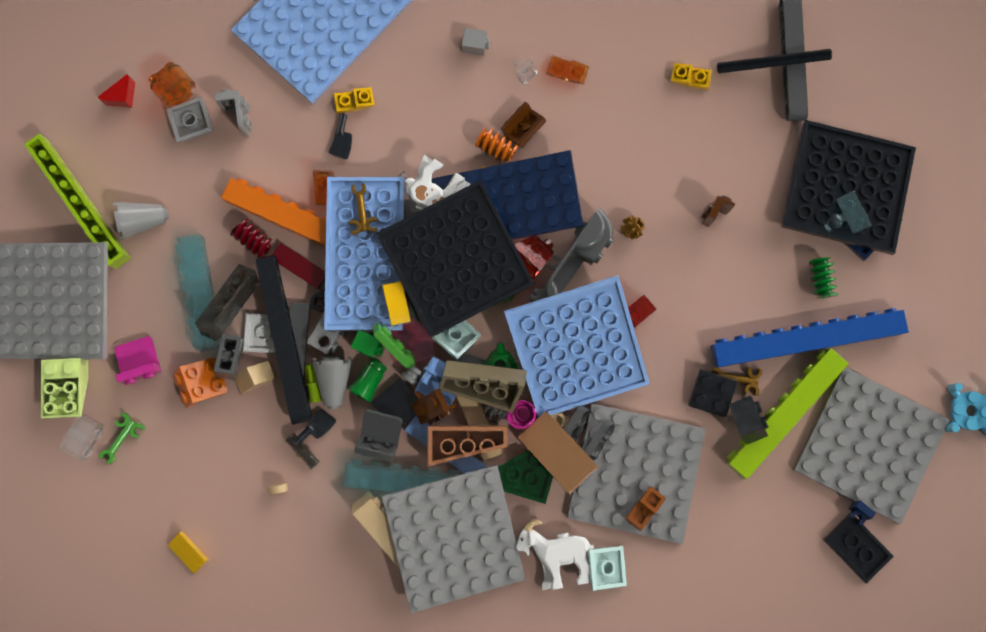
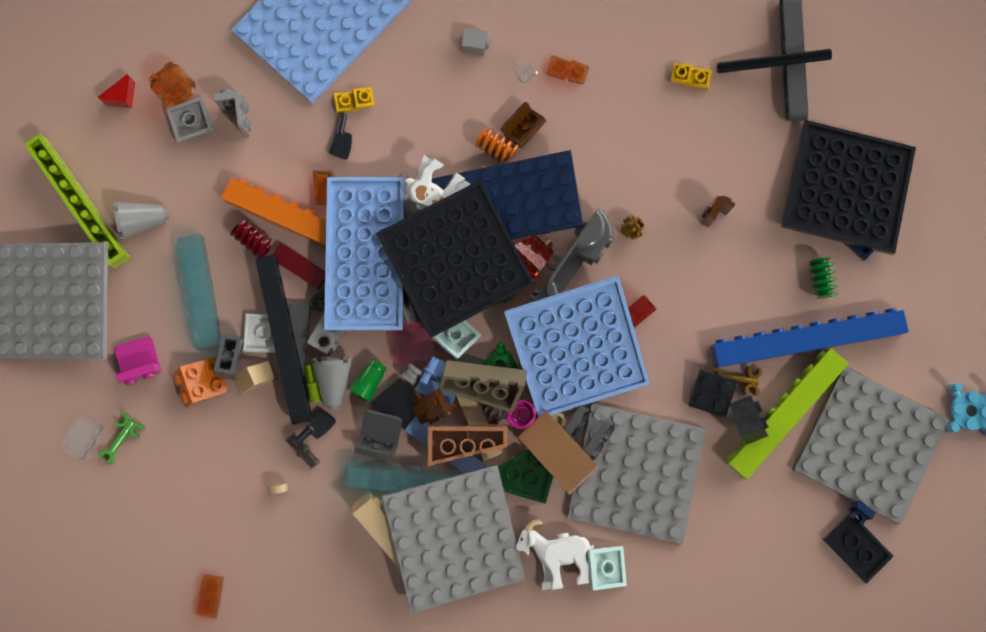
(63, 387): yellowish green slope -> none
(188, 552): yellow slope -> none
(210, 596): none -> clear orange slope
(227, 302): clear smoke brick -> none
(363, 224): pearl gold bar -> none
(367, 345): green brick -> none
(394, 346): bright green hinge -> none
(396, 303): yellow slope -> none
(645, 508): dark orange slope -> none
(852, 213): clear light blue plate -> none

